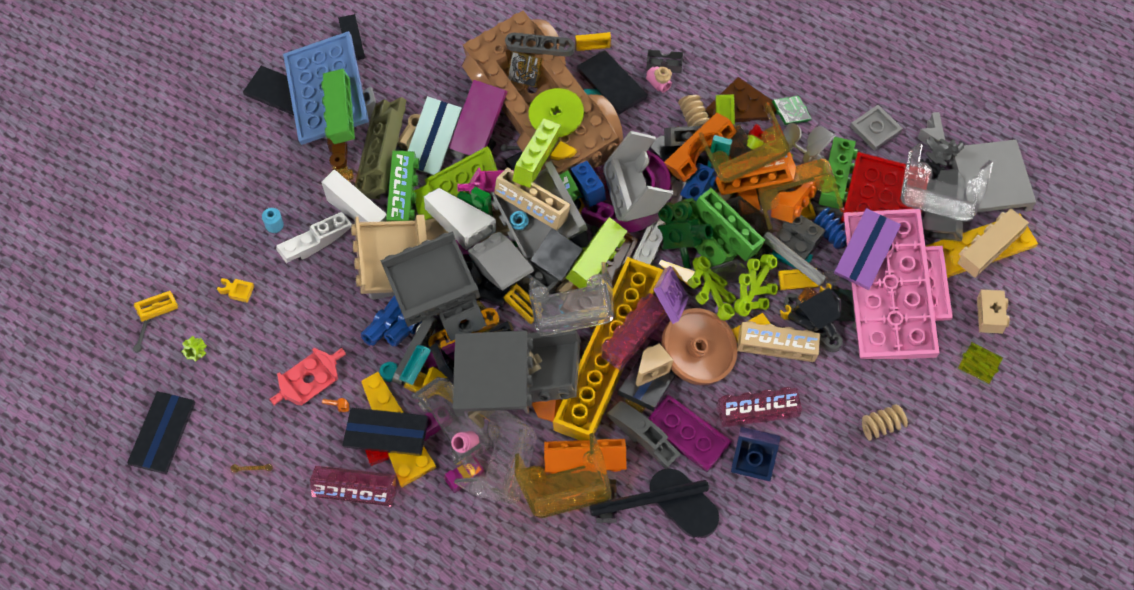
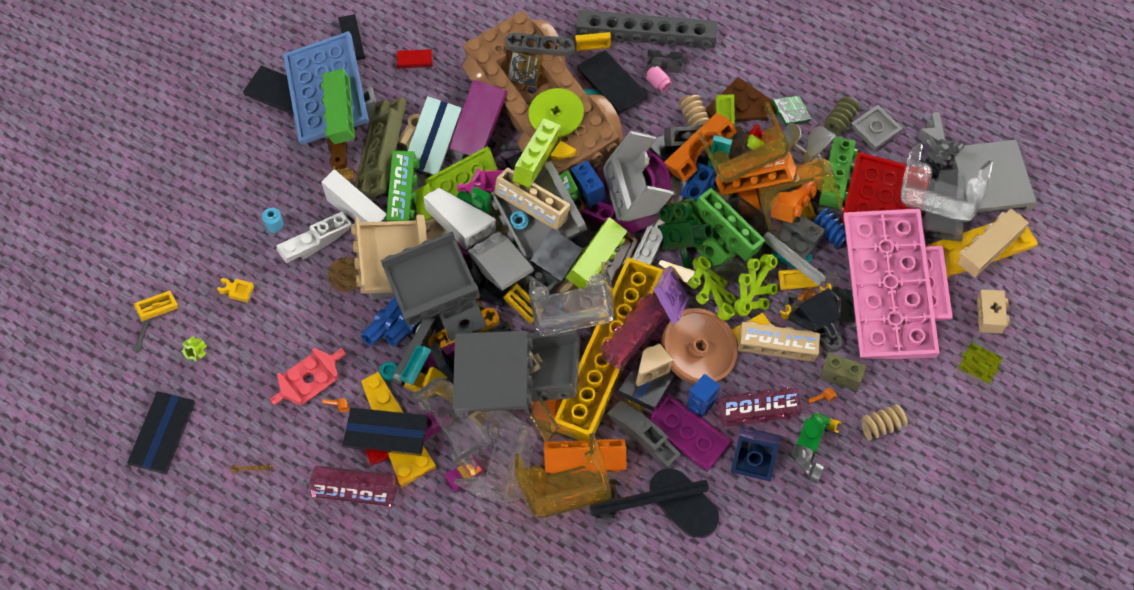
(345, 280): none -> clear yellow tile
(414, 58): none -> red tile
(464, 441): bright pink brick -> none
(544, 421): none -> clear yellow piece
(648, 28): none -> dark grey brick
(662, 78): tan plate -> none
(703, 395): none -> blue brick
(809, 442): none -> torso
(828, 393): none -> orange hand
(842, 115): none -> olive piece
(843, 372): none -> olive brick
(867, 249): medium lavender tile -> none

